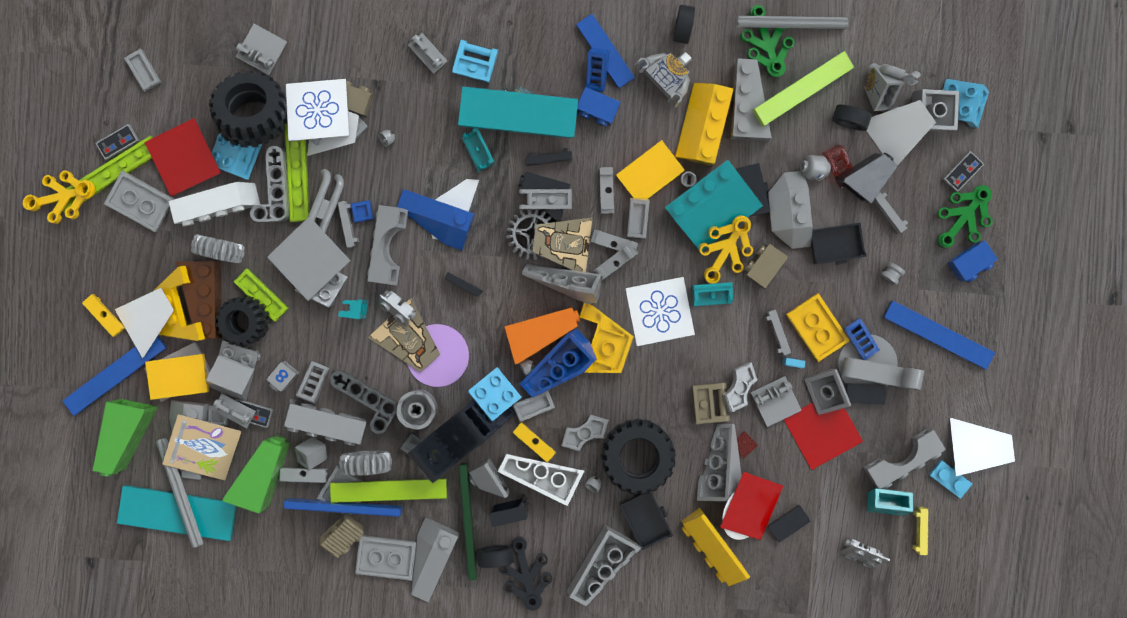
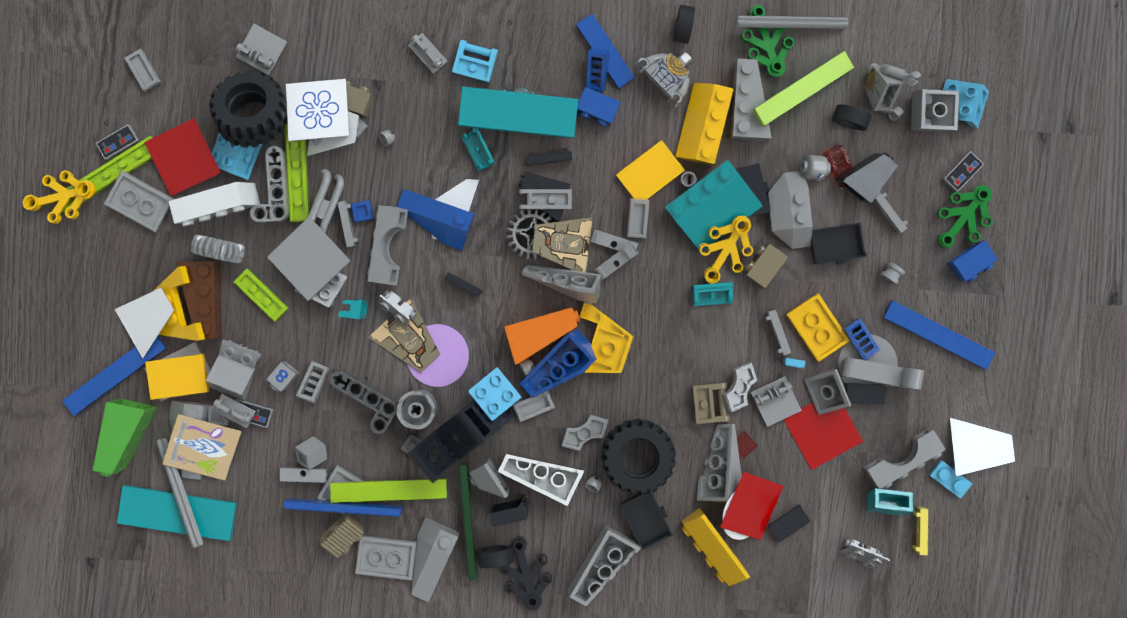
(97, 309): yellow piece -> none
(228, 321): black tyre -> none
(259, 478): bright green slope -> none
(324, 423): light grey wedge -> none
(365, 462): light grey gear -> none
(541, 448): yellow piece -> none
(606, 199): light grey piece -> none
(660, 311): white sticker -> none
(900, 129): white sticker -> none

